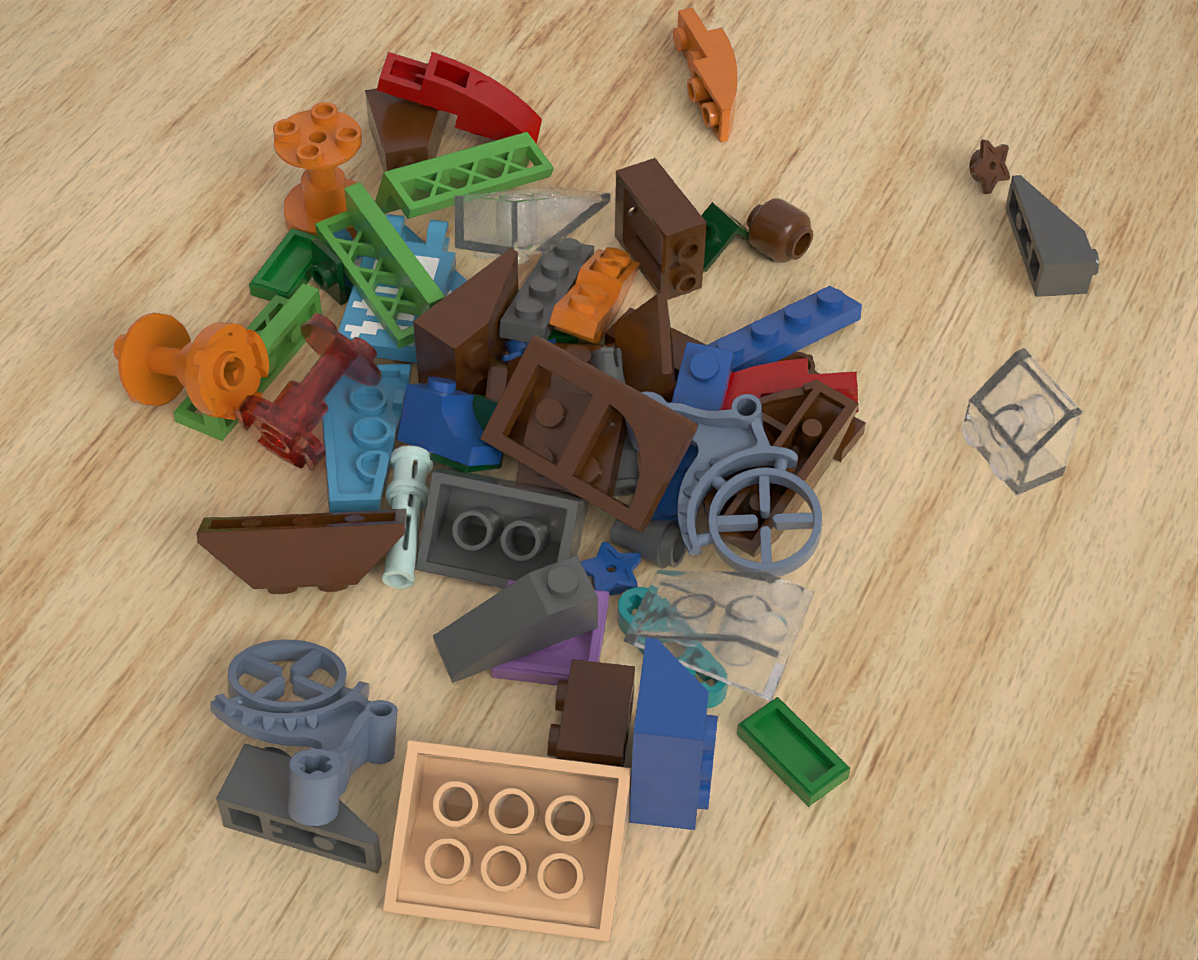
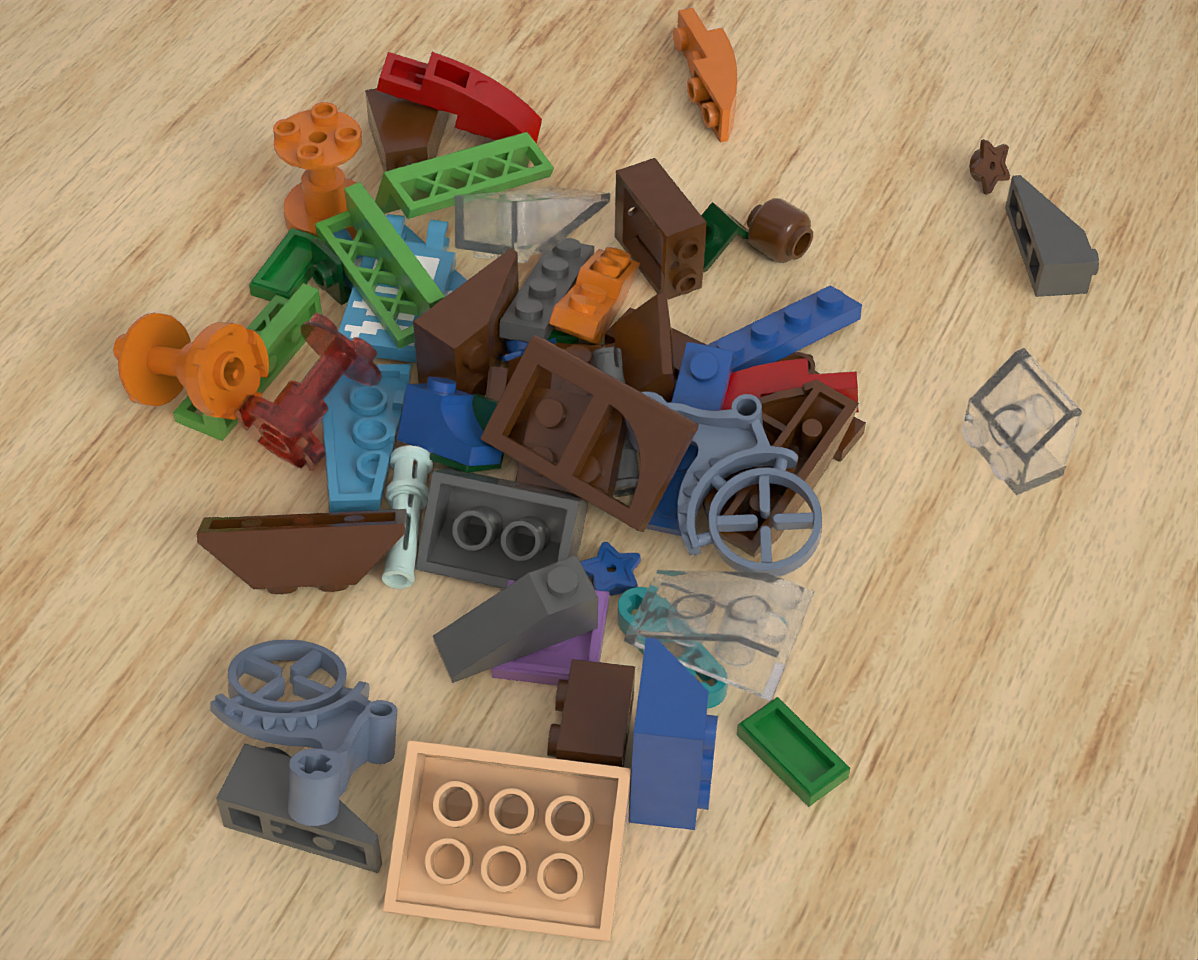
(658, 544): dark grey cone -> none

